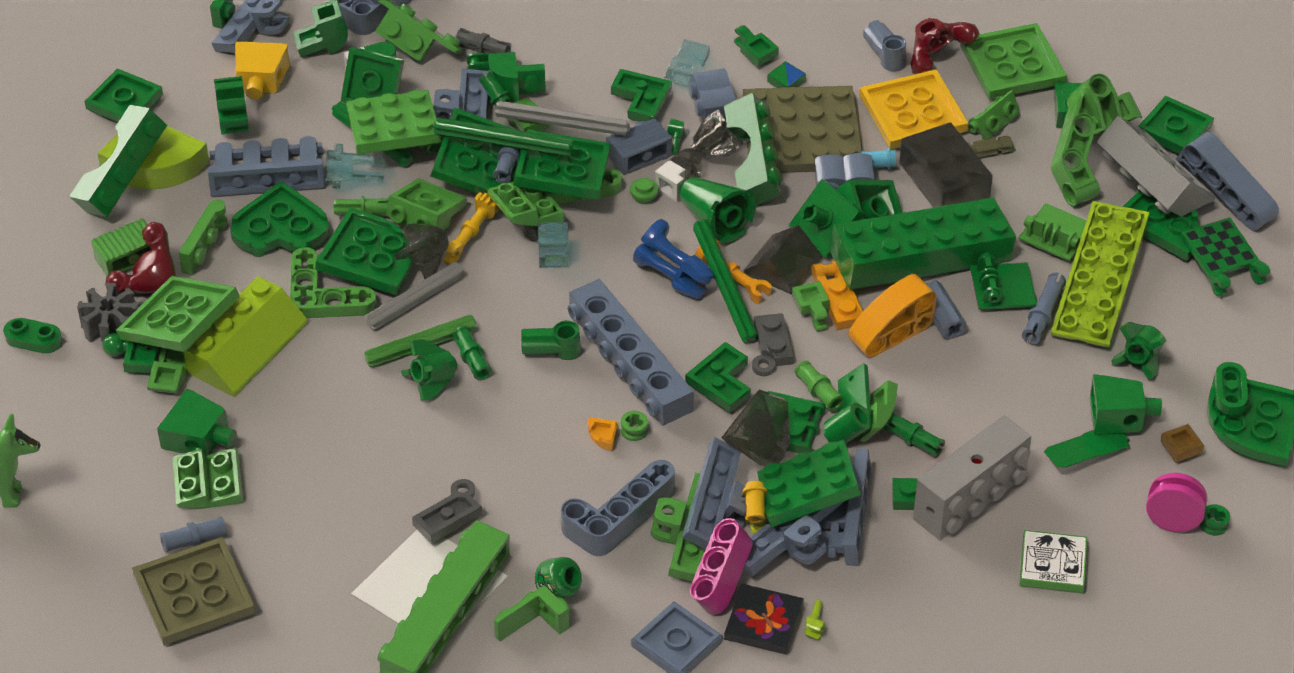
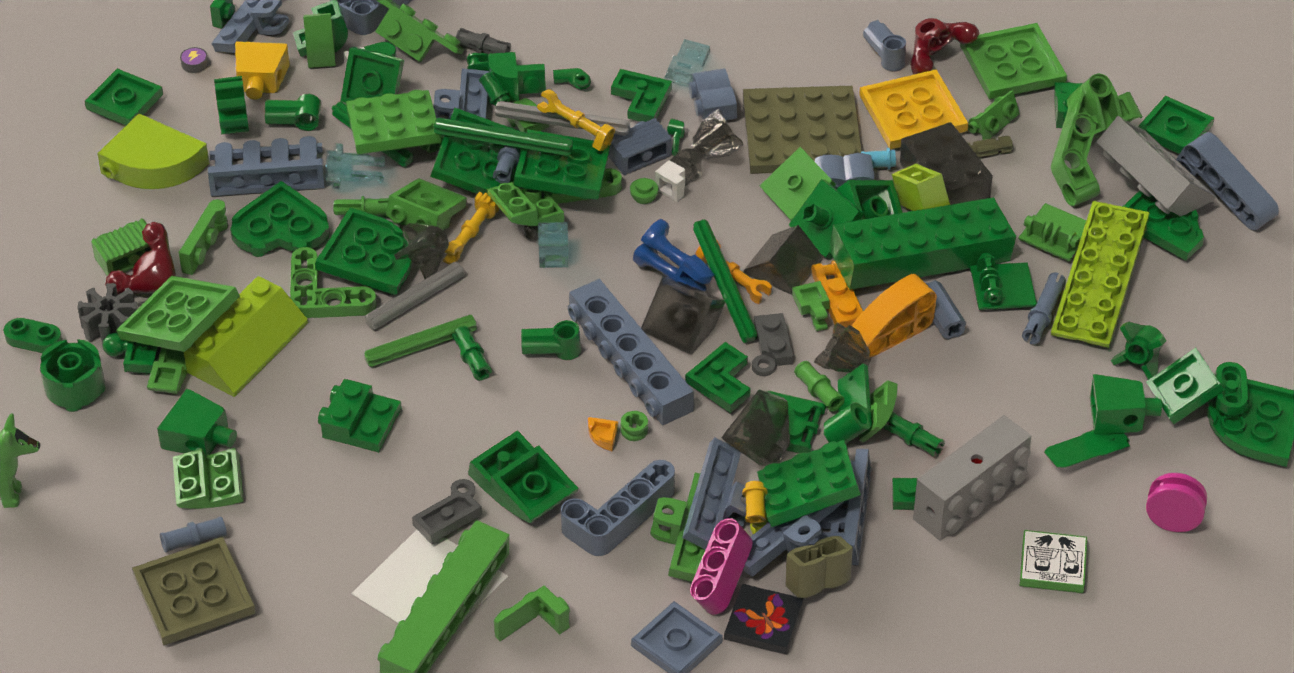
(72, 374): none -> green brick
(102, 187): green arch -> none
(194, 59): none -> tile
(301, 112): none -> green piece
(319, 40): none -> bright green slope
(358, 416): none -> green plate
(432, 368): green brick -> none
(521, 477): none -> green slope
(560, 576): green head -> none
(573, 76): none -> green arm
(603, 135): none -> yellow piece
(682, 315): none -> clear smoke slope
(721, 205): green cone -> none
(750, 122): arch -> none
(756, 48): green plate -> none
(786, 76): green tile -> none
(794, 182): none -> bright green plate
(814, 626): lime hand -> none
(818, 566): none -> olive brick
(844, 350): none -> clear smoke brick
(920, 188): none -> lime brick
(1182, 443): pearl gold plate -> none
(1185, 385): none -> tile
(1220, 514): green bush -> none
(1221, 250): green flag -> none

